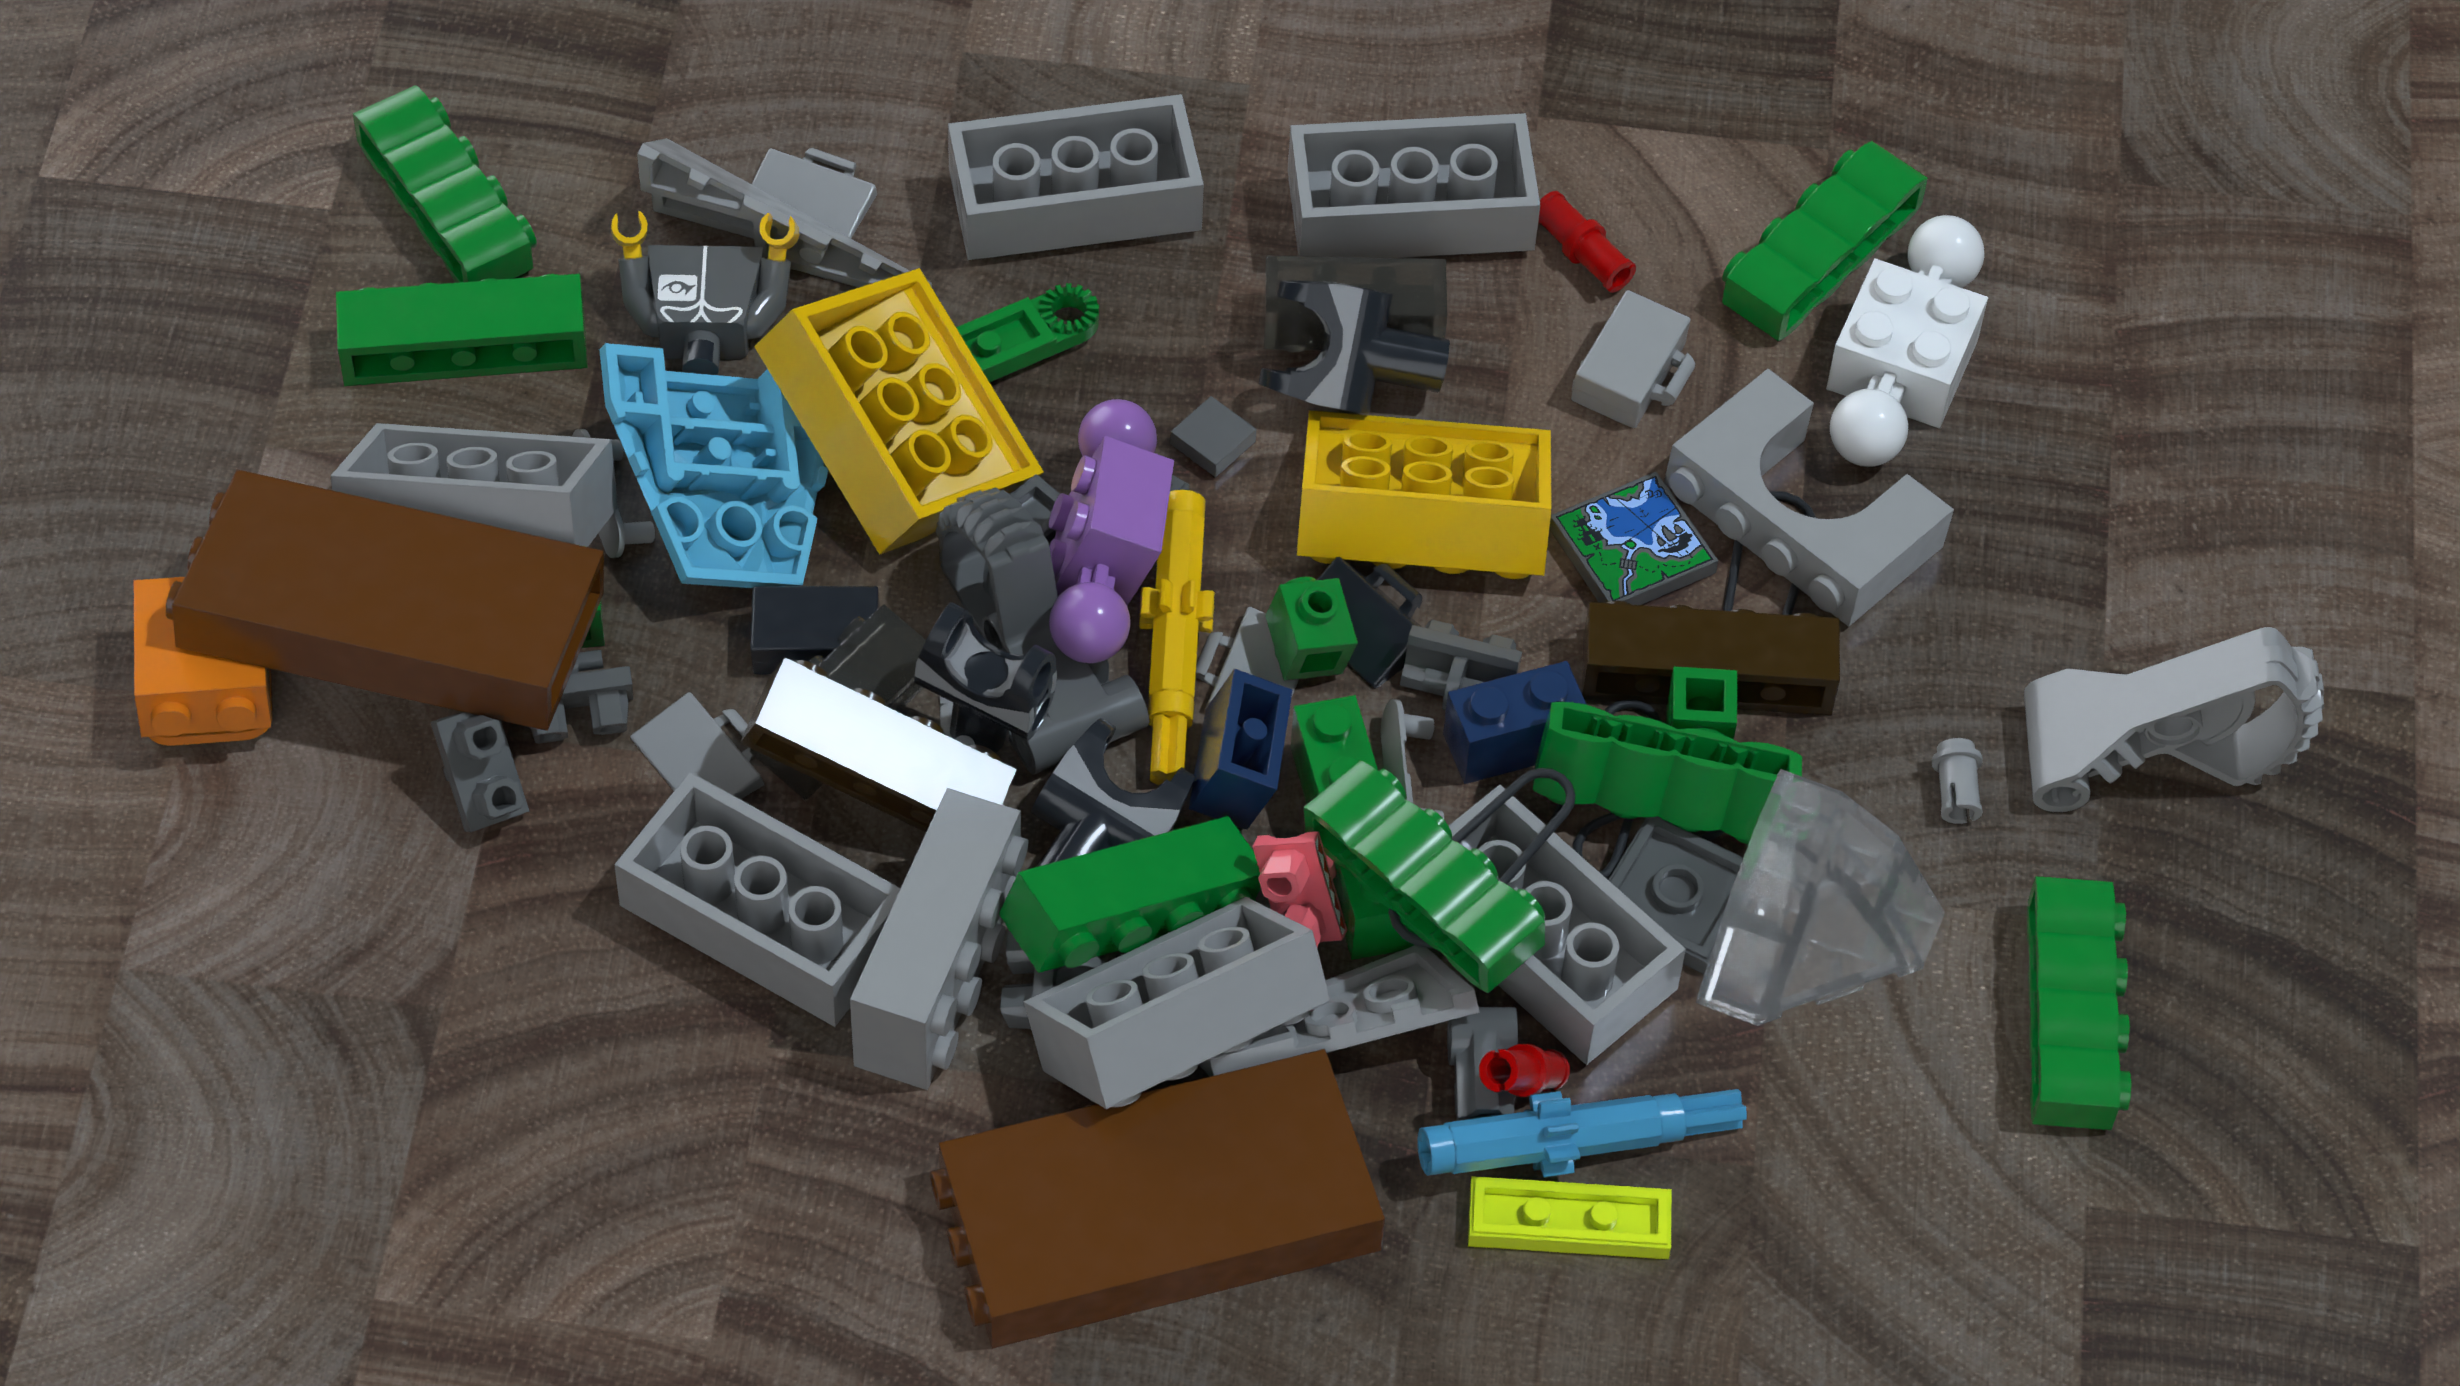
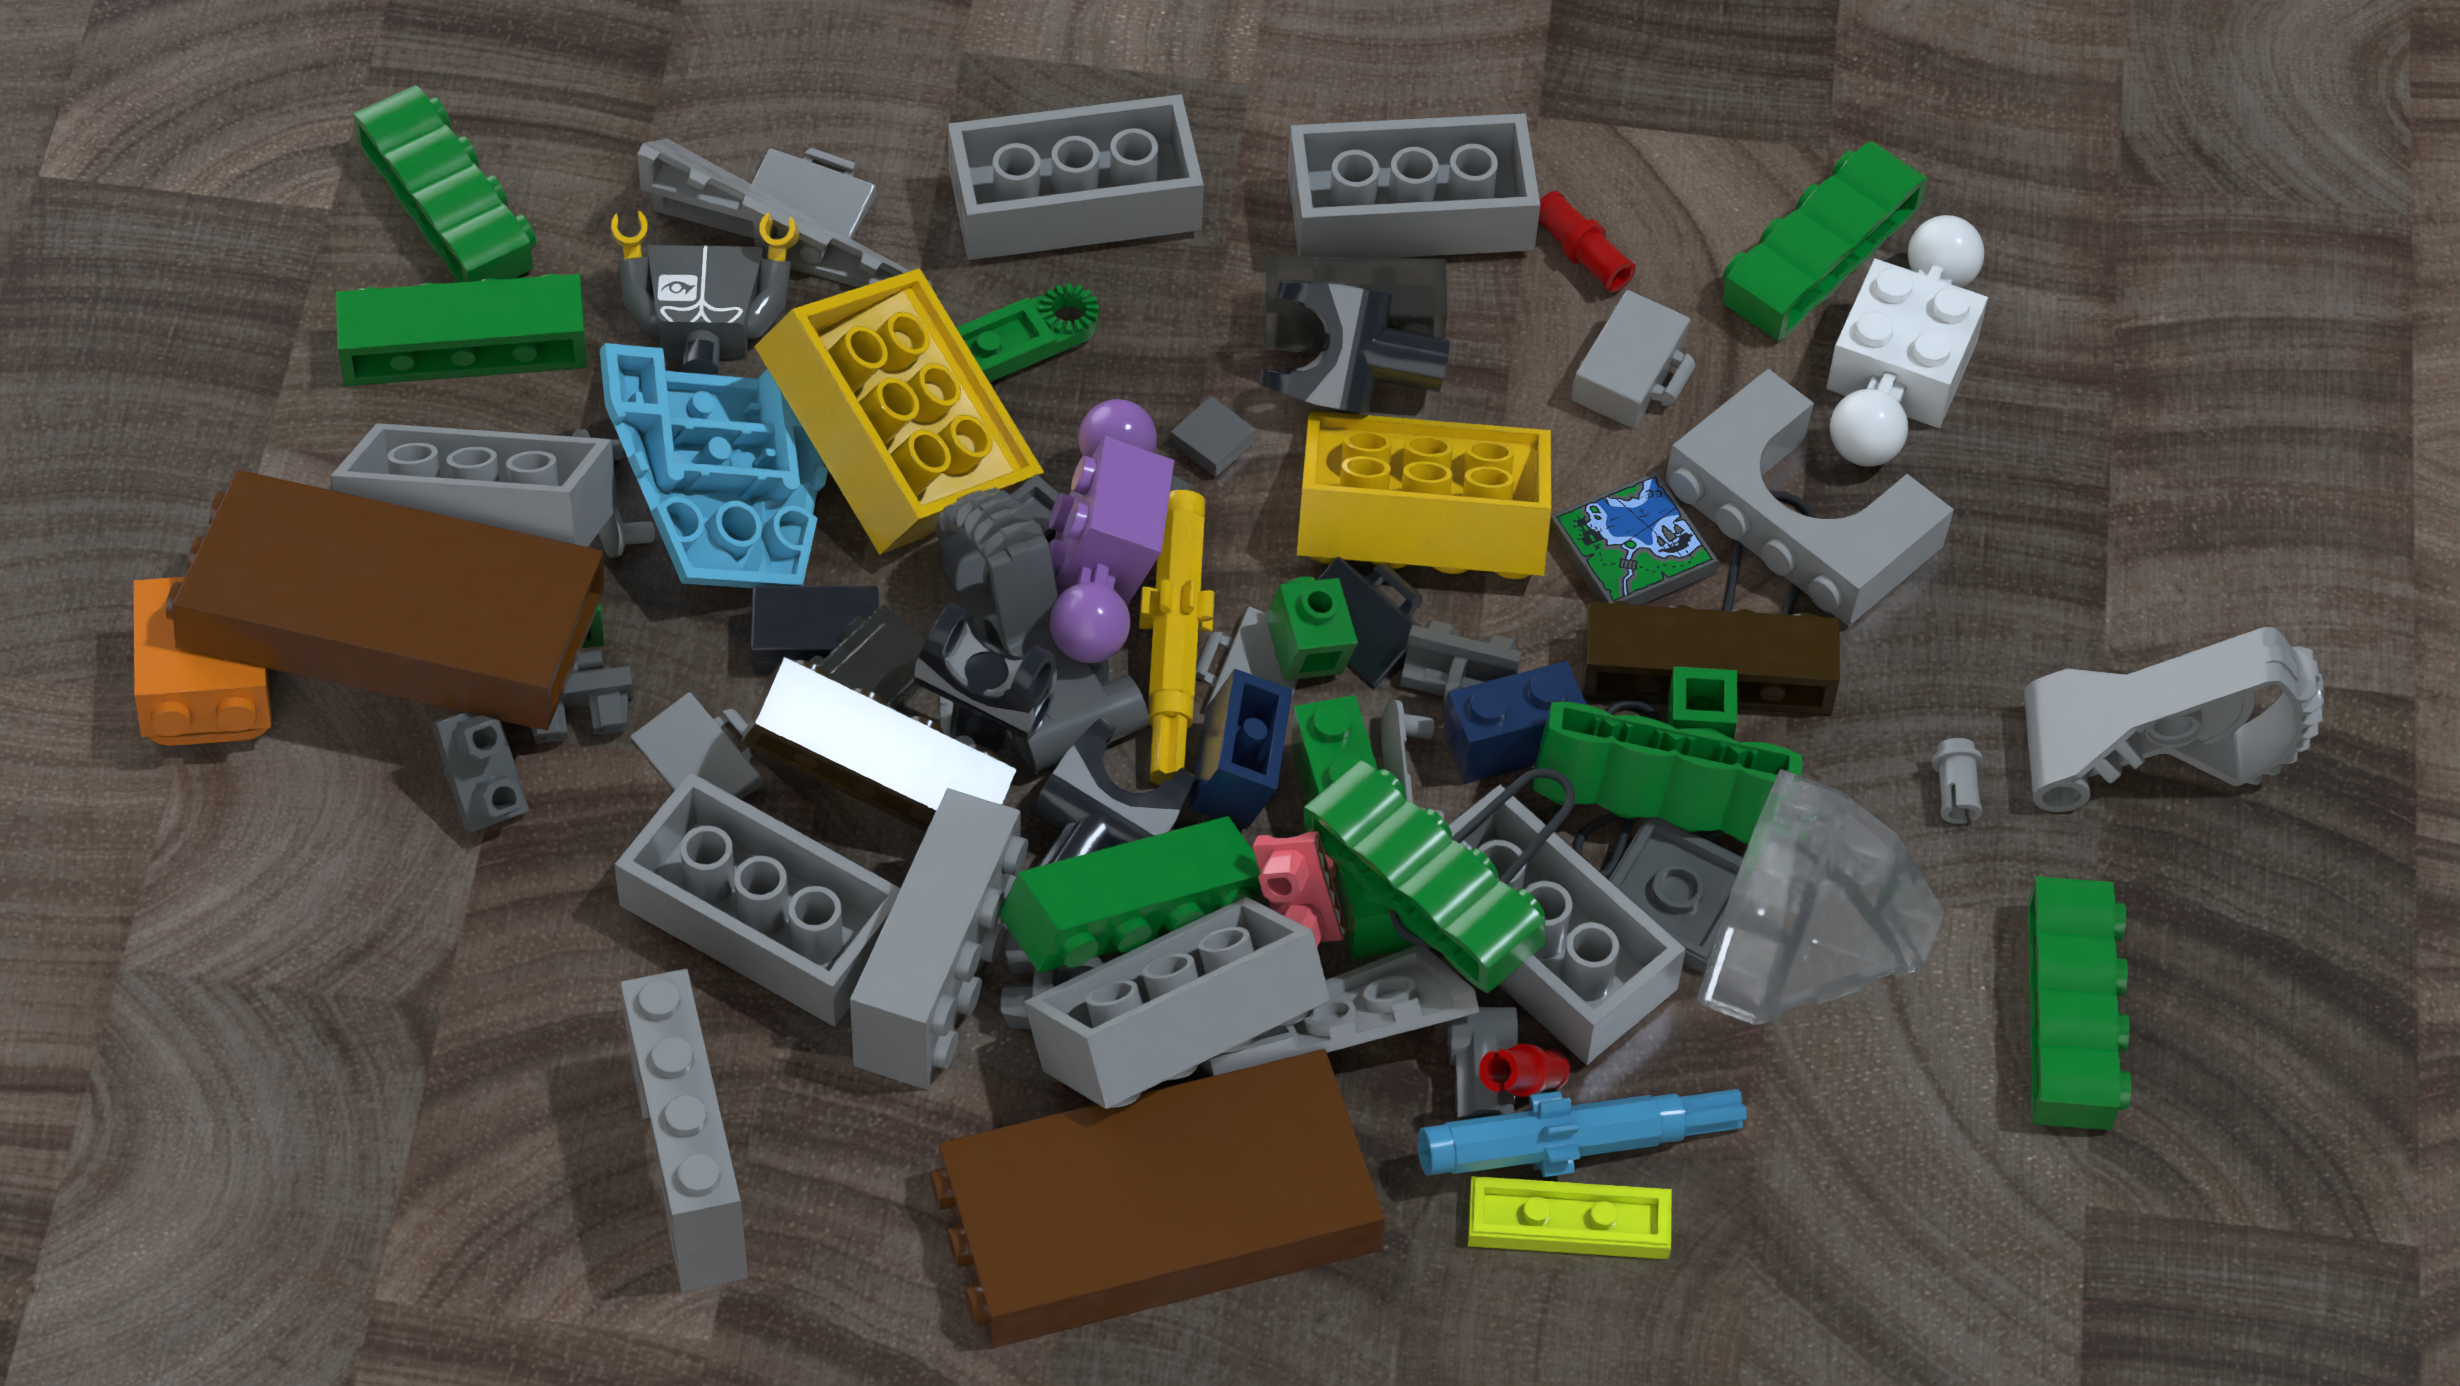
(687, 1129): none -> light grey arch

